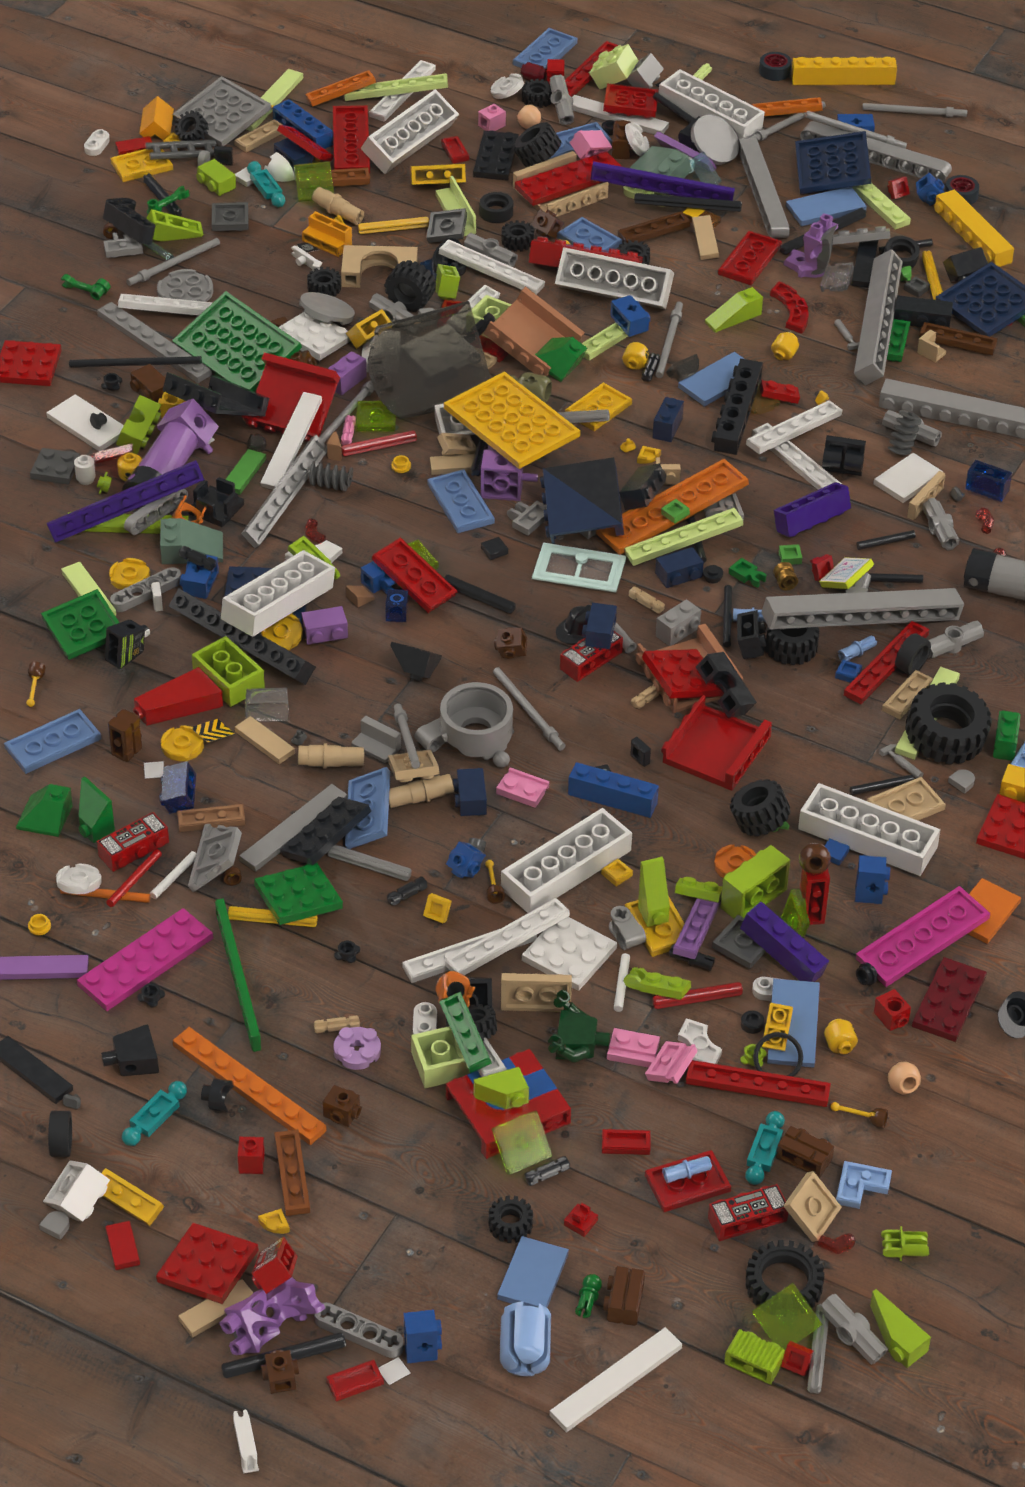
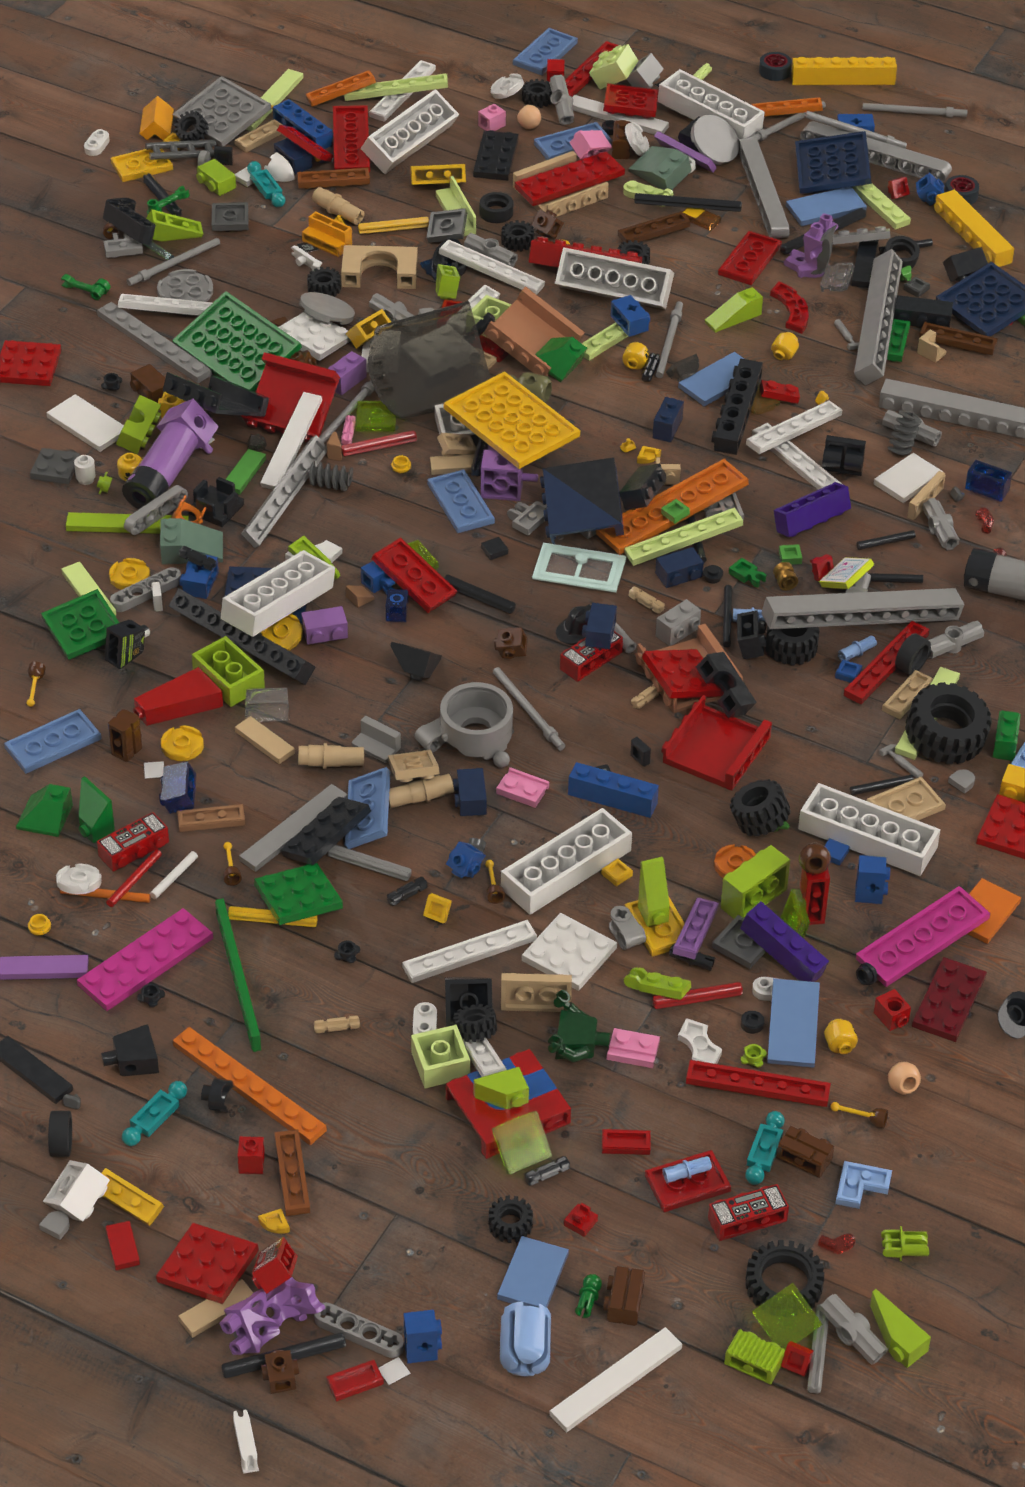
(98, 420): black piece -> none
(112, 453): clear red tile -> none
(125, 501): dark purple tile -> none
(132, 145): red tile -> none
(135, 361): black piece -> none
(212, 730): sticker -> none
(214, 854): light grey wing -> none
(299, 737): dark grey rock -> none
(310, 177): clear neon green plate -> none
(312, 532): clear red arm -> none
(341, 1106): reddish brown brick -> none
(357, 1036): lavender plate -> none
(401, 718): light grey bar -> none
(410, 285): black tyre -> none
(452, 976): orange piece -> none
(455, 149): red tile -> none
(465, 1032): green tile -> none
(507, 937): white tile -> none
(533, 71): dark red brick -> none
(537, 144): black tyre -> none
(586, 416): light grey axle -> none
(589, 234): medium blue tile -> none
(601, 398): yellow tile -> none
(621, 987): white bar -> none
(659, 182): dark purple tile -> none
(671, 1062): bright pink plate -> none
(673, 107): black bar -> none
(705, 169): clear light blue tile -> none
(705, 237): tan tile -> none
(707, 891): lime plate -> none
(777, 1021): yellow slope -> none
(783, 1035): black tyre -> none
(812, 1206): tan plate -> none
(931, 273): yellow axle -> none

